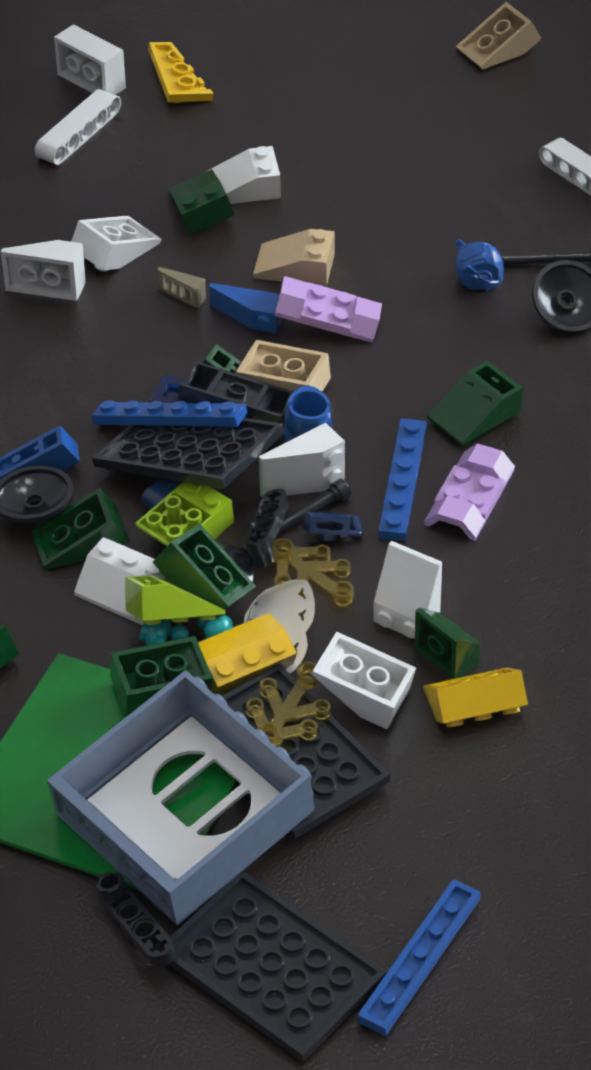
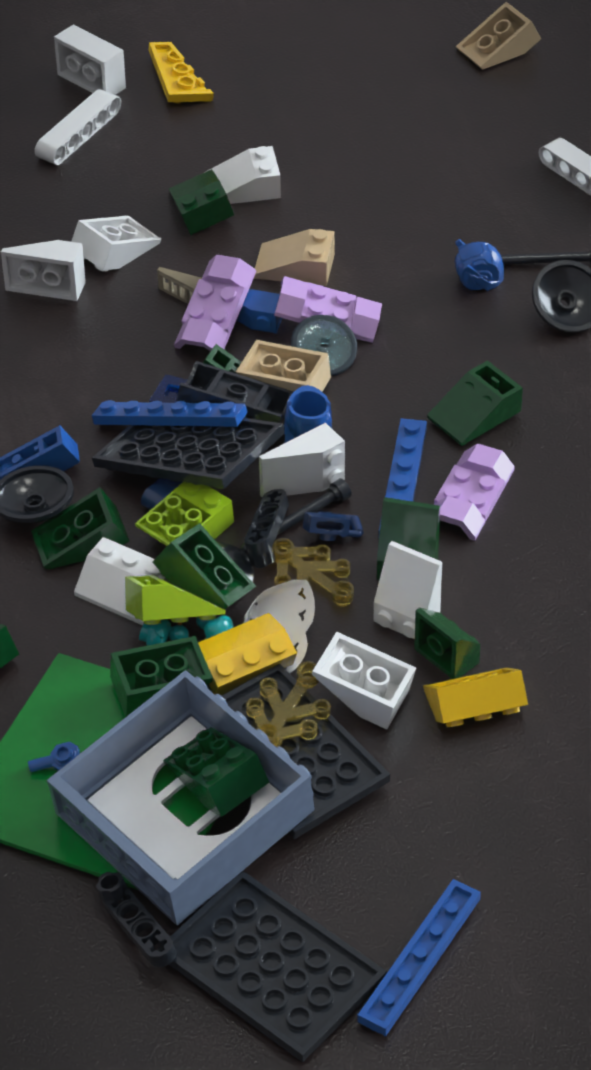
(58, 758): none -> blue piece
(216, 303): none -> lavender piece
(217, 770): none -> dark green slope
(329, 331): none -> clear light blue wheel
(409, 525): none -> dark green slope

